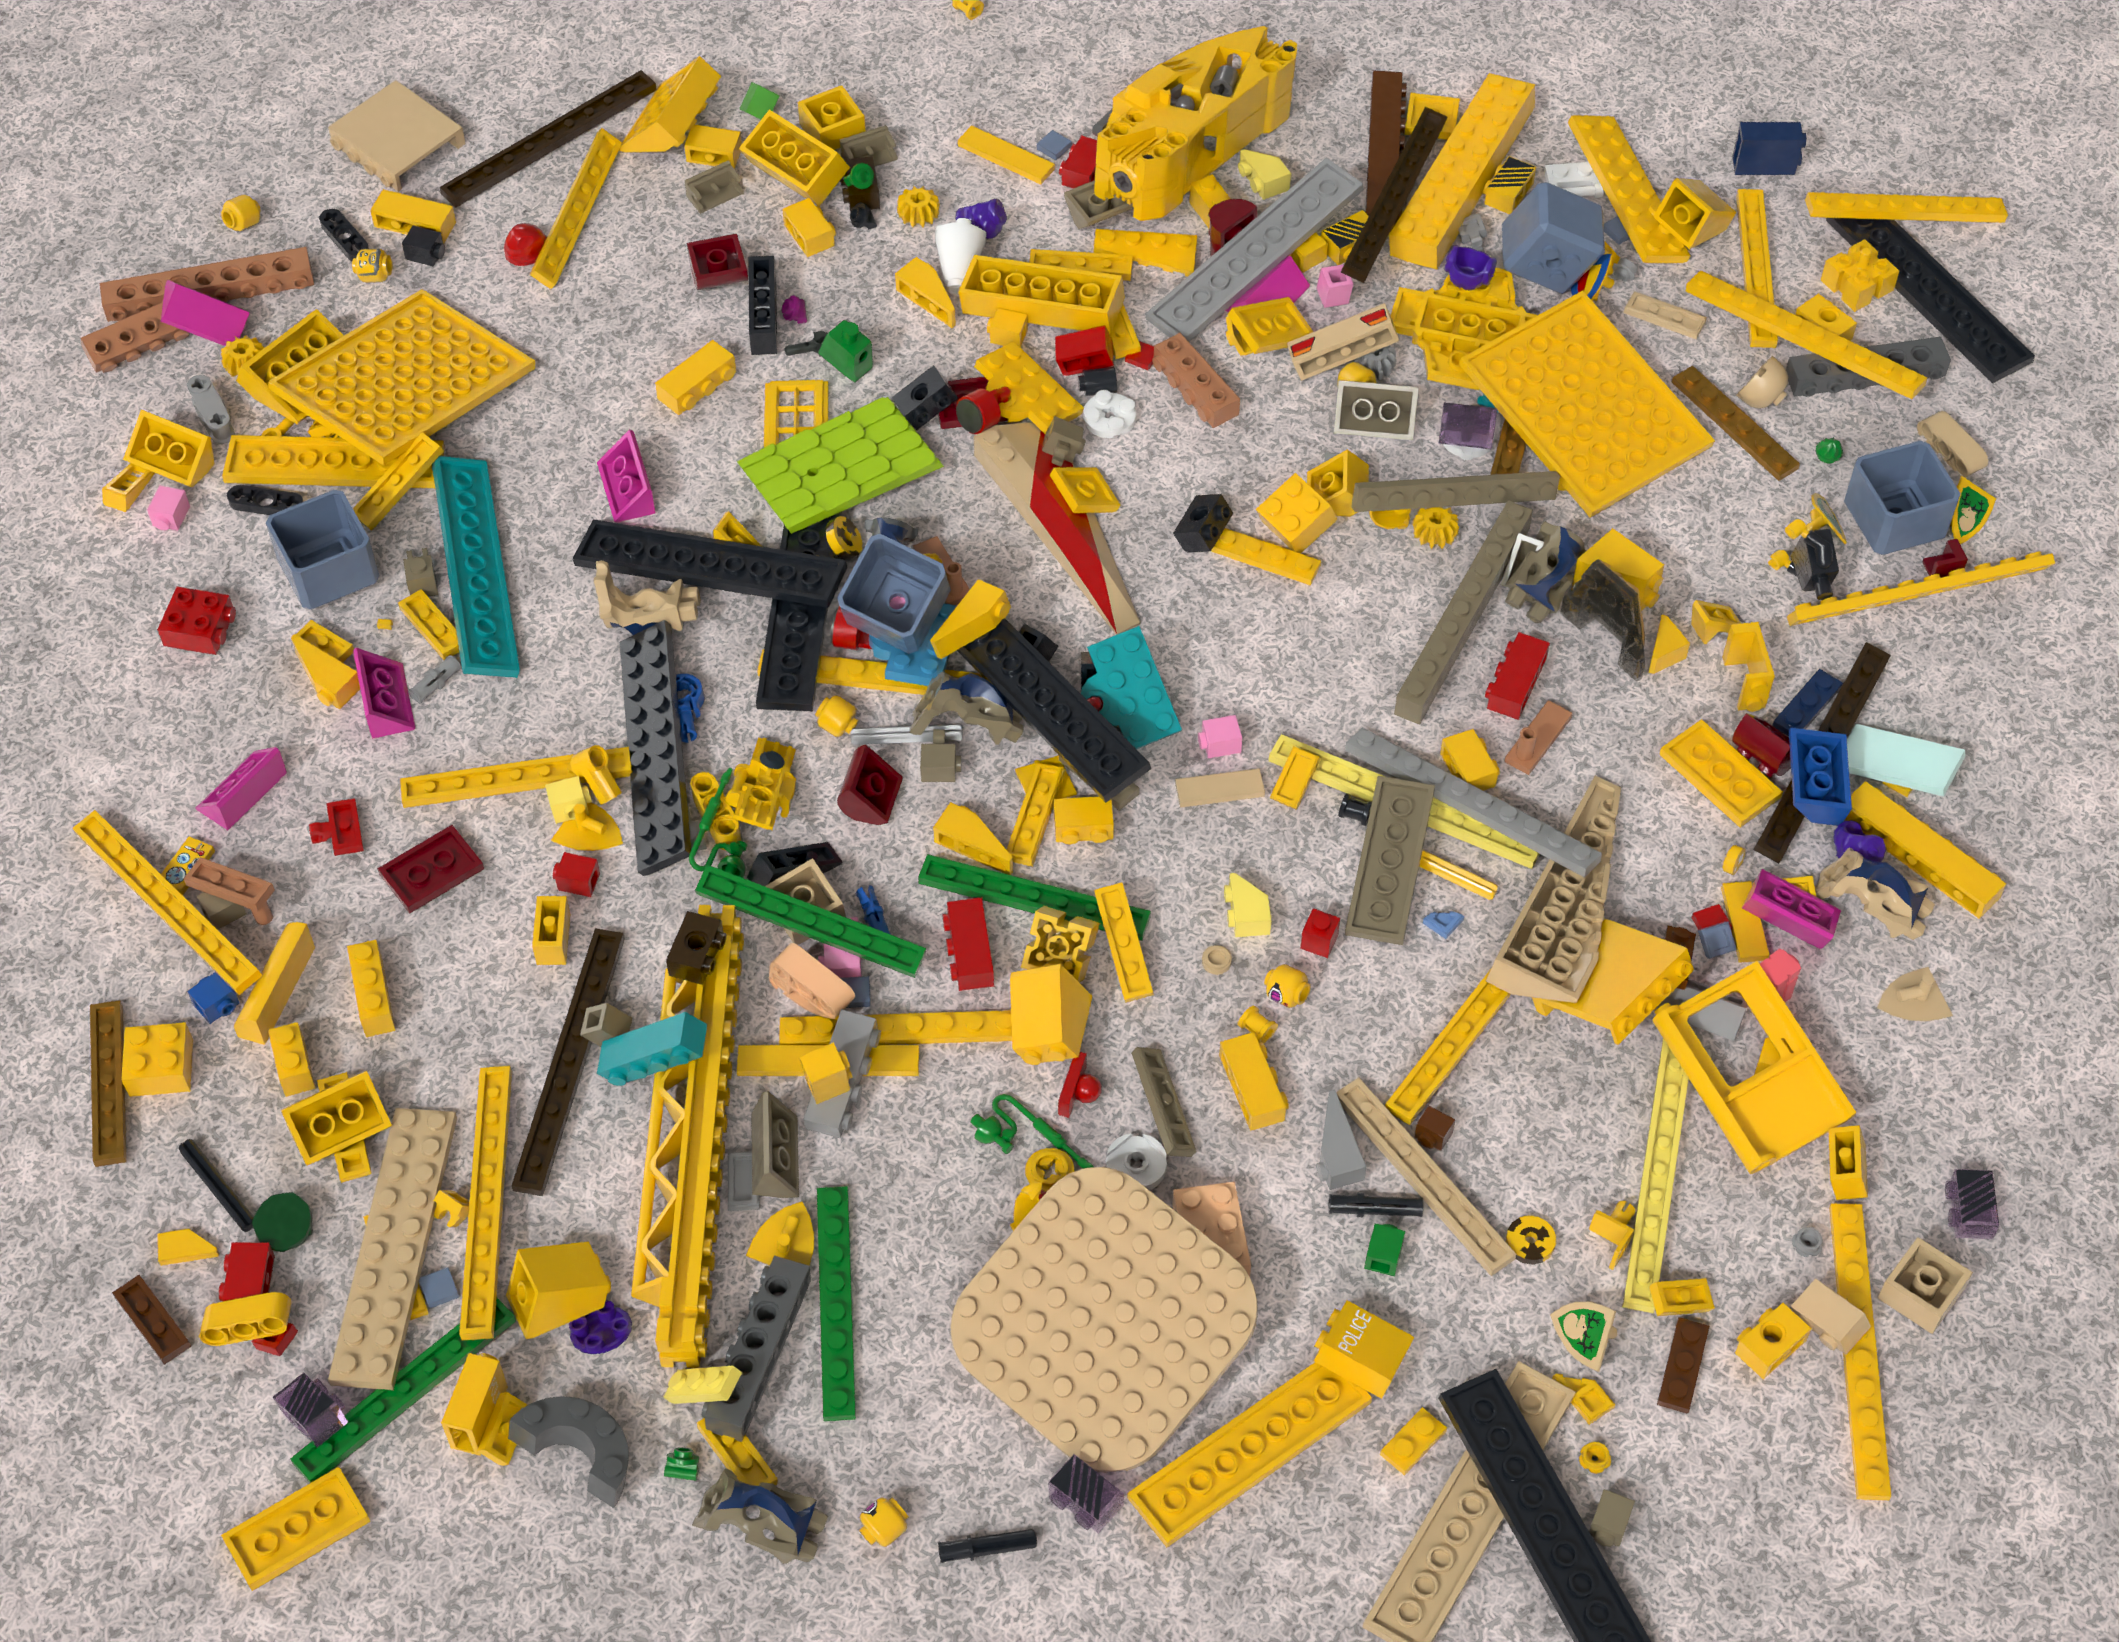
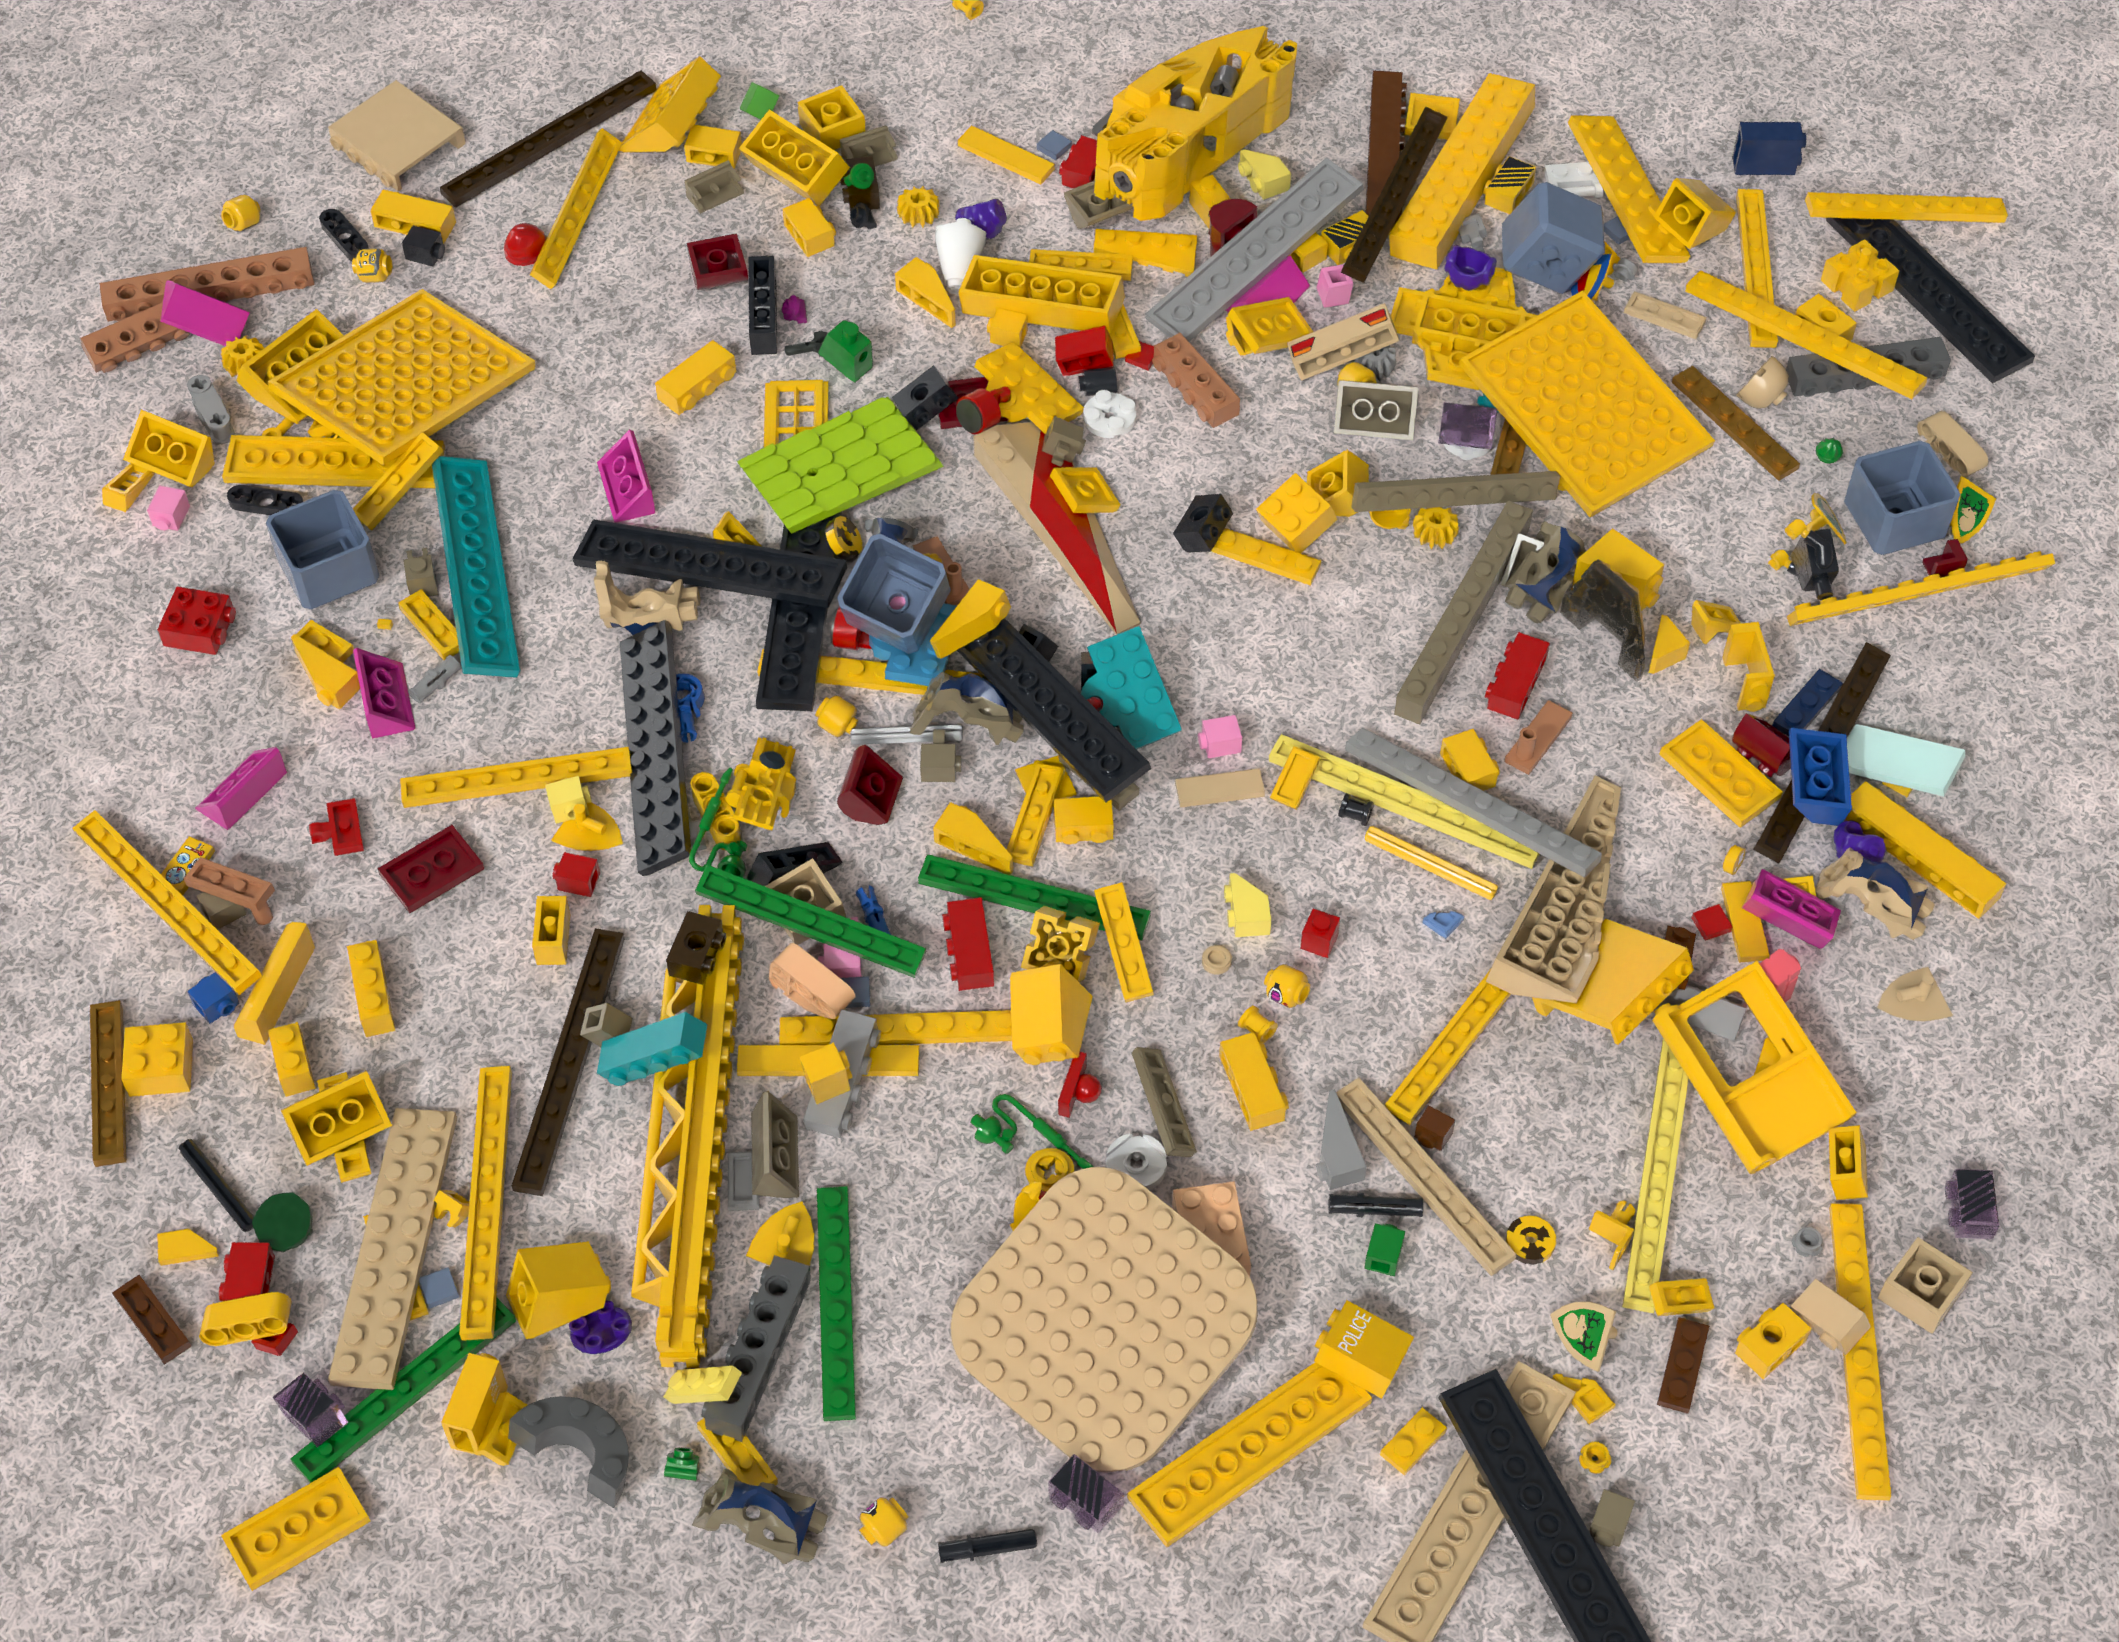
(593, 767): yellow piece -> none
(1390, 860): dark tan plate -> none
(1717, 940): sand blue tile -> none

